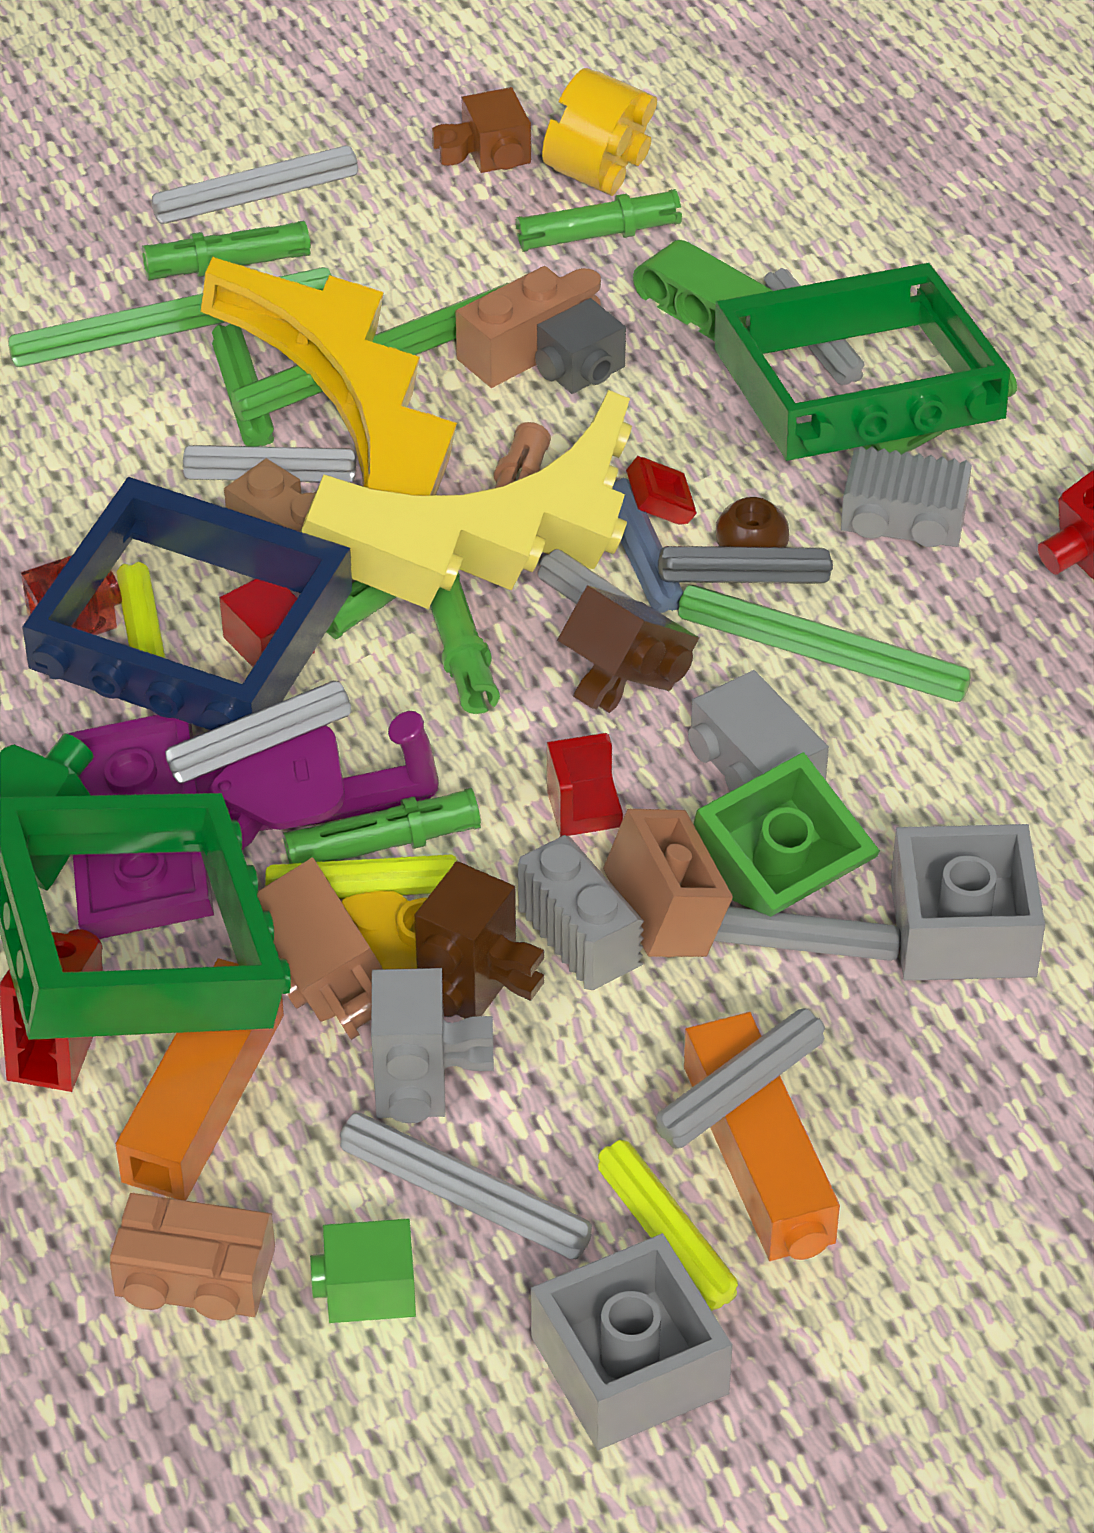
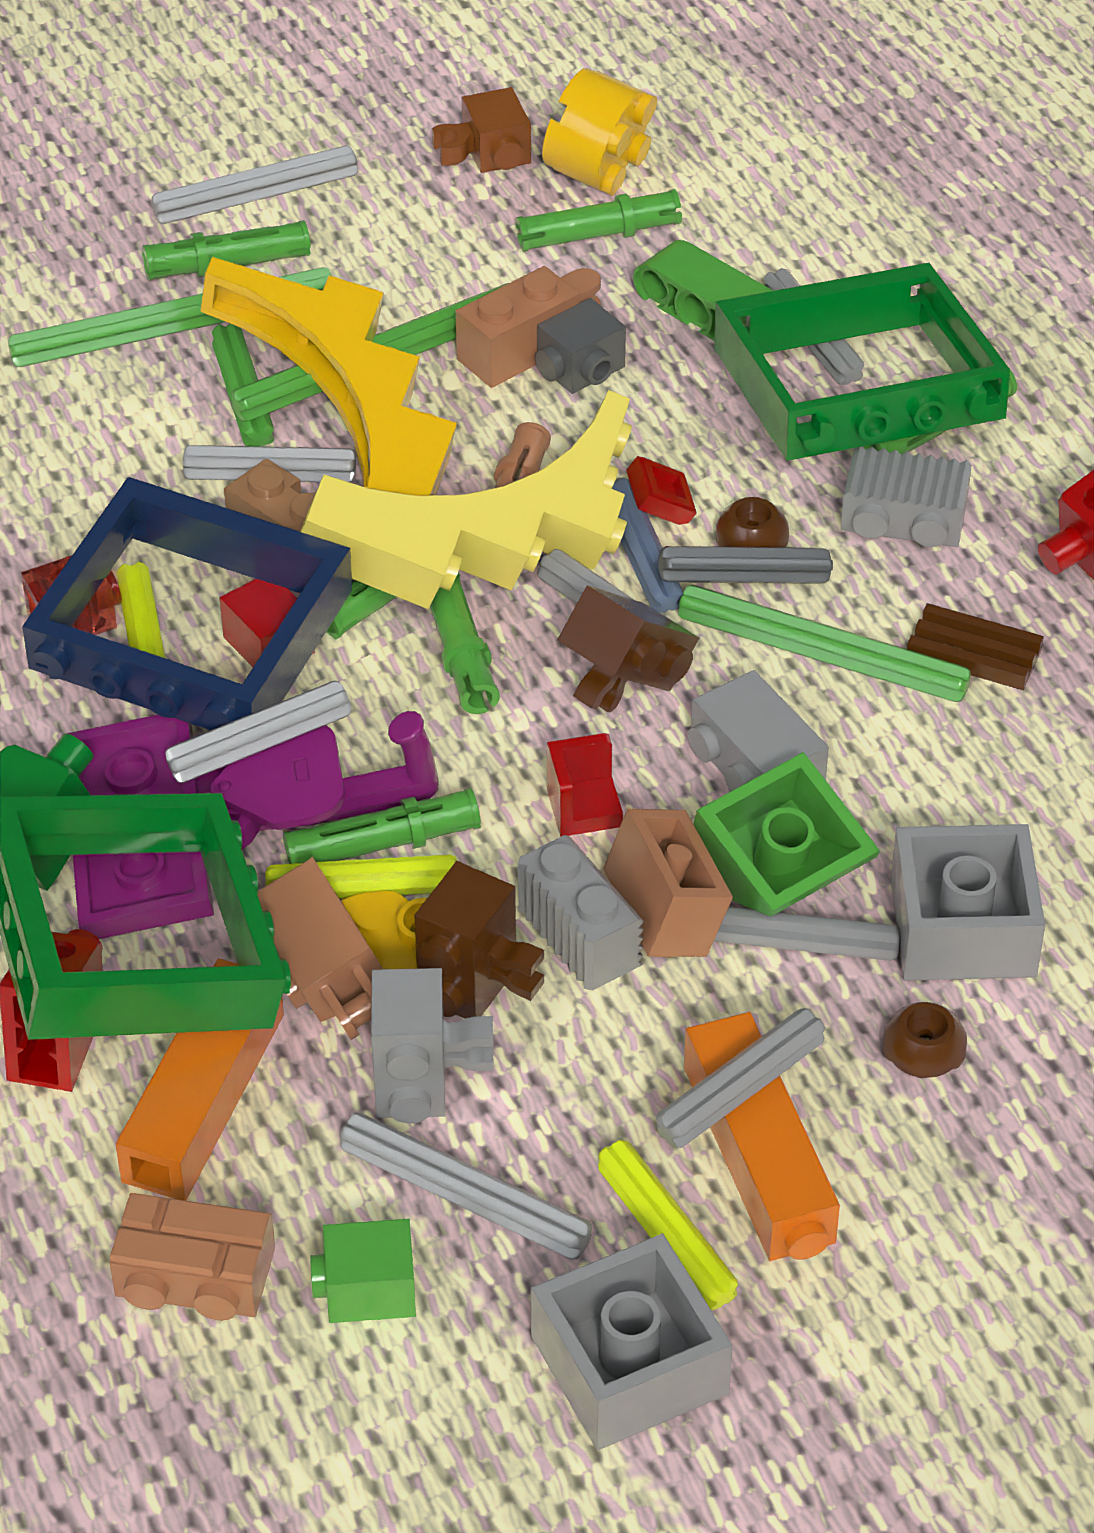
(923, 1057): none -> reddish brown plate
(976, 641): none -> reddish brown tile

